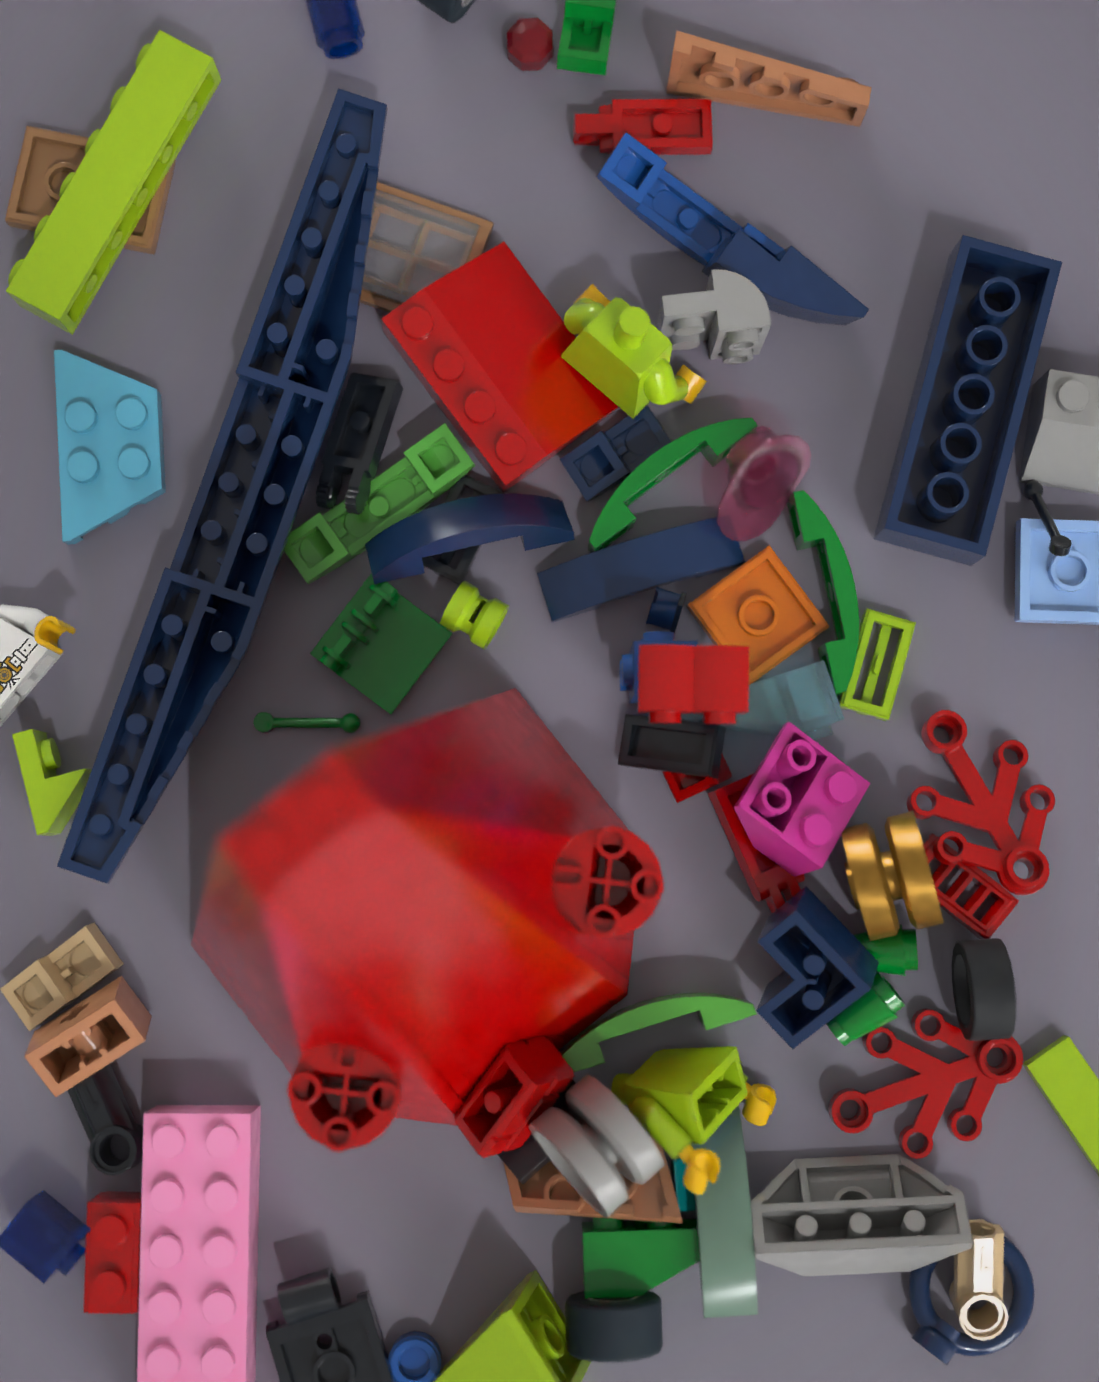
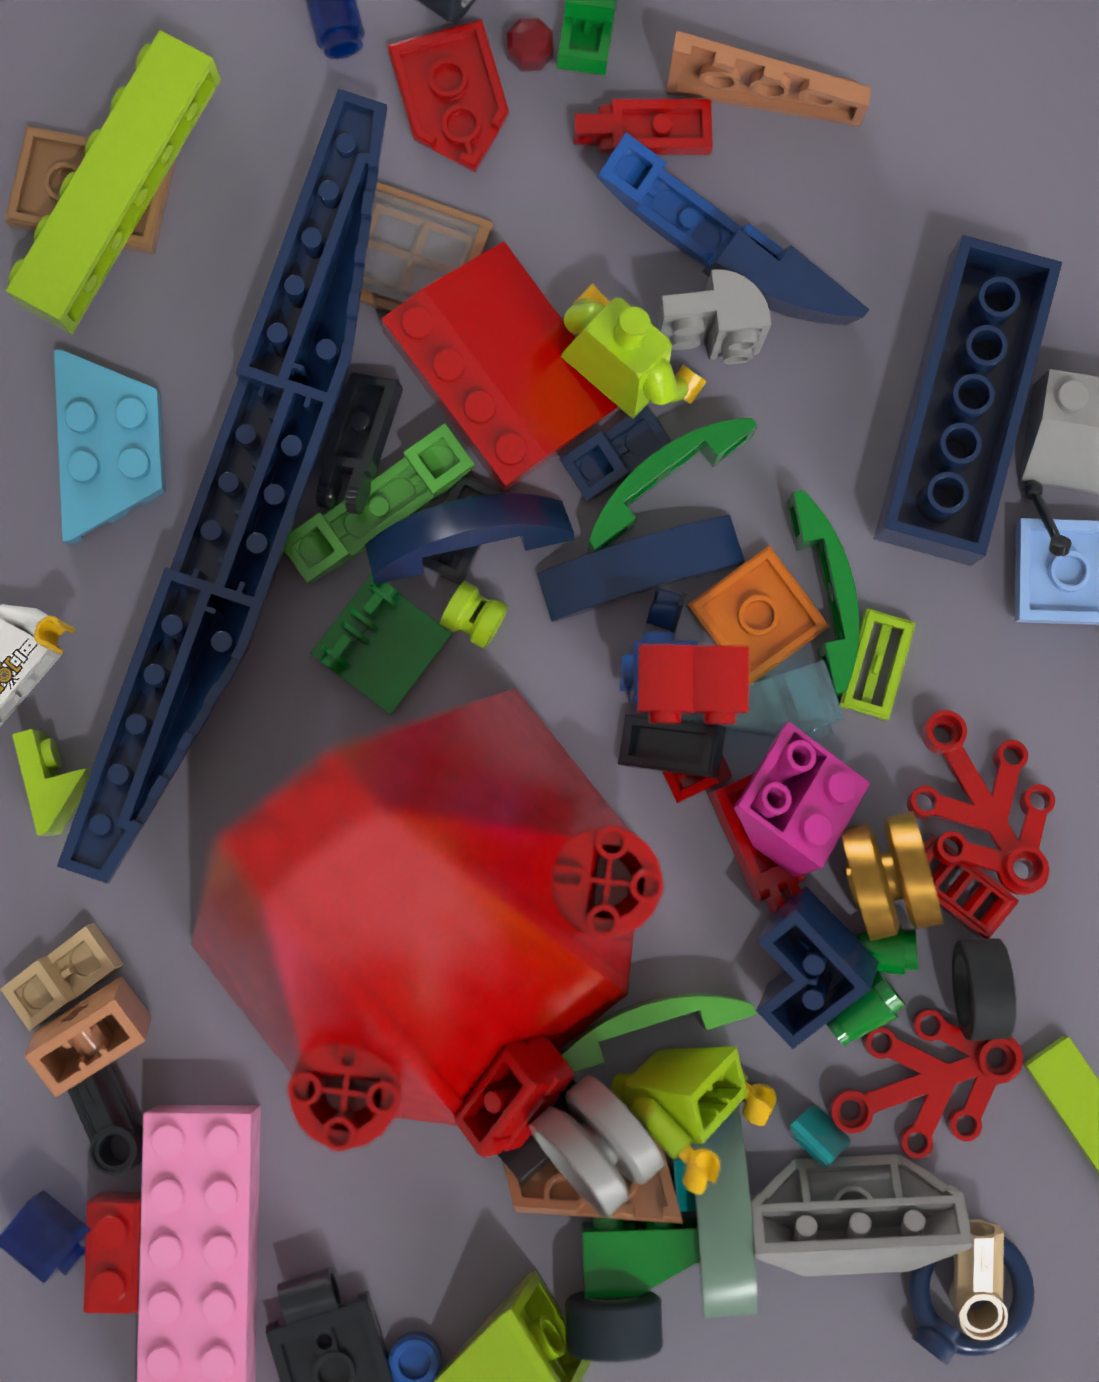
(266, 722): green hinge -> none
(451, 91): none -> red tile
(761, 479): clear pink piece -> none
(819, 1136): none -> teal slope

